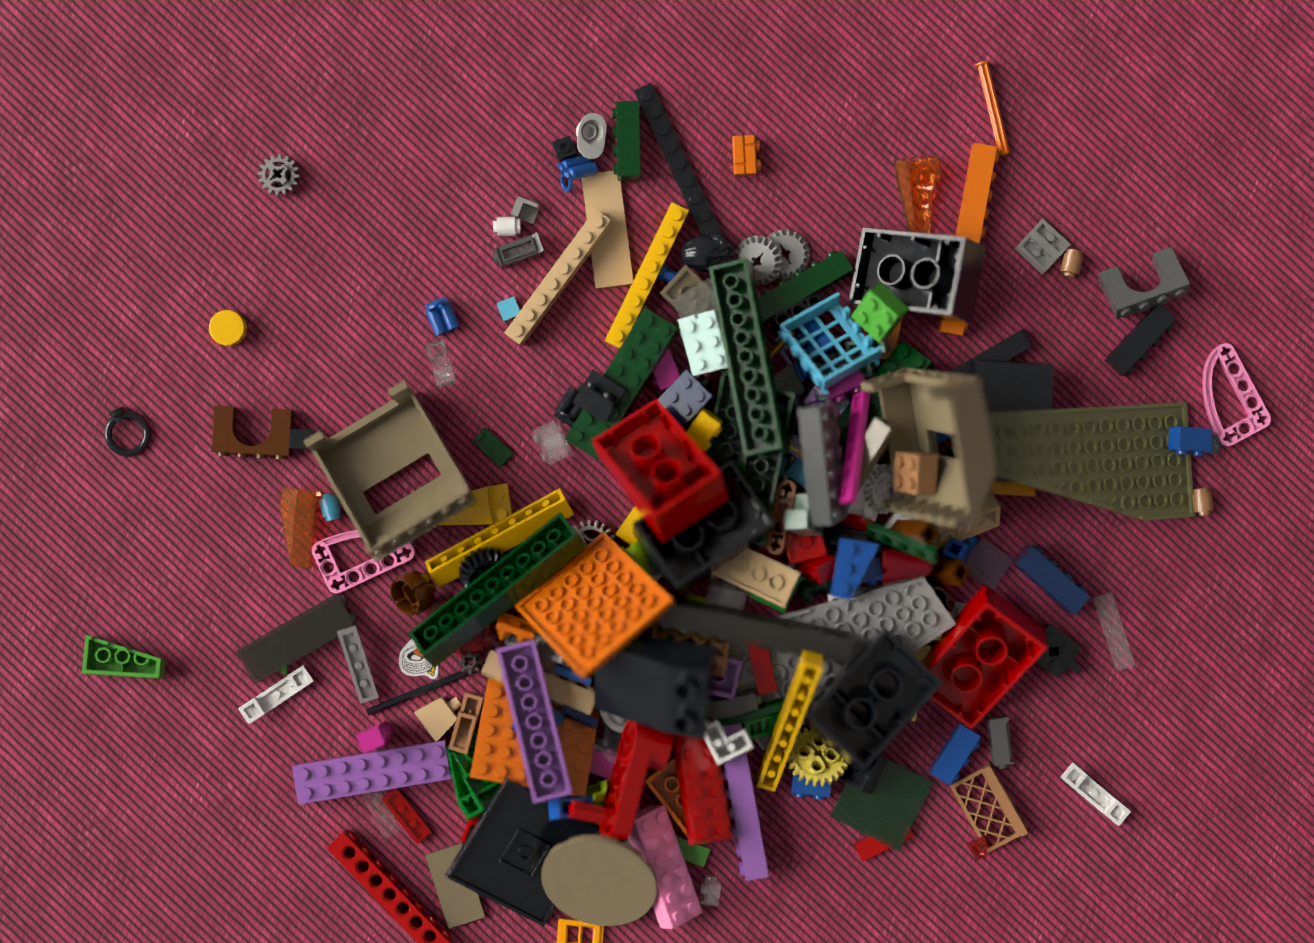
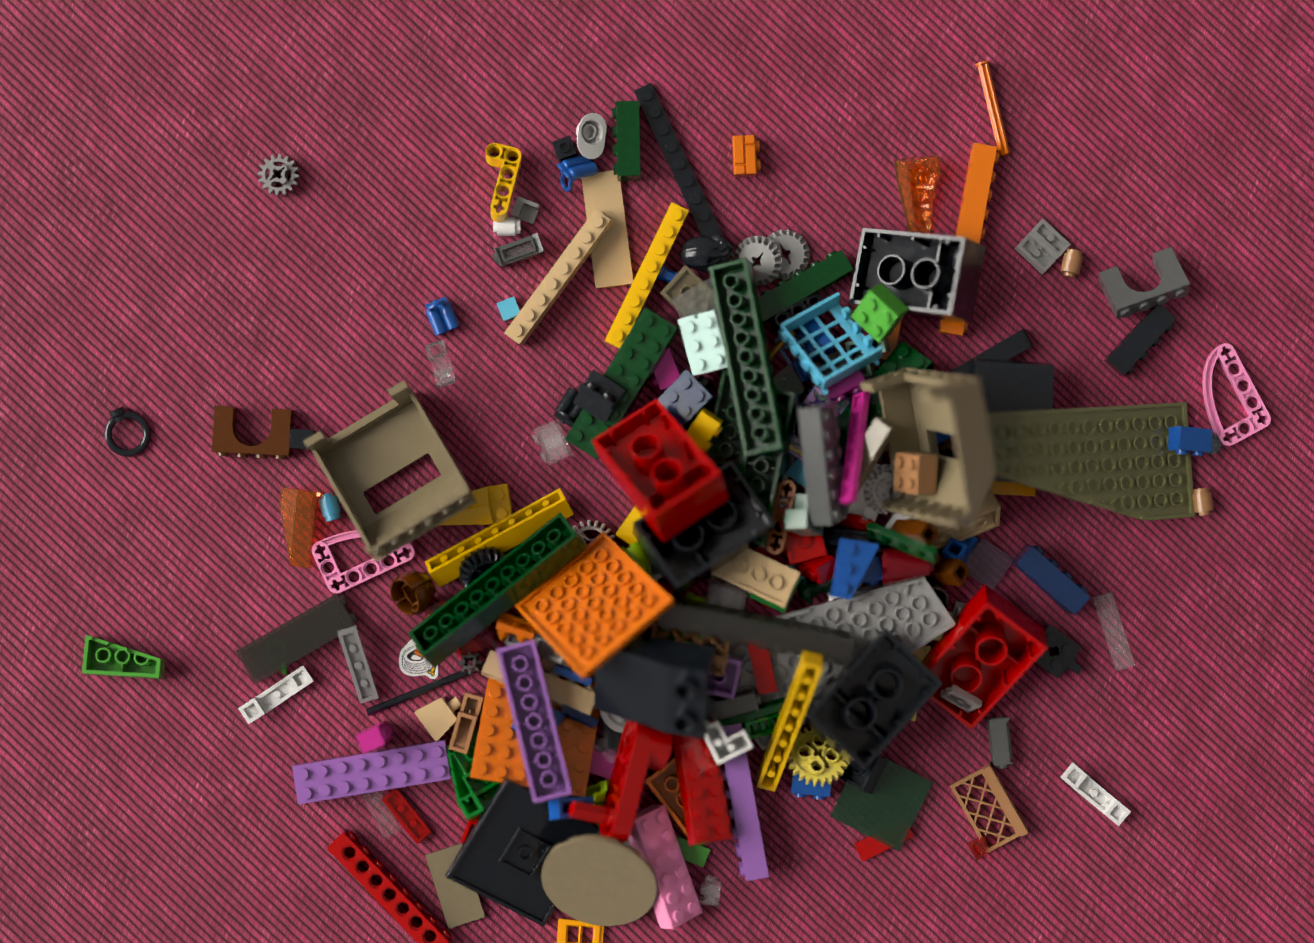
(228, 328): yellow head -> none
(493, 447): dark green tile -> none
(503, 184): none -> yellow beam
(954, 754): blue brick -> none
(961, 698): none -> light grey tile

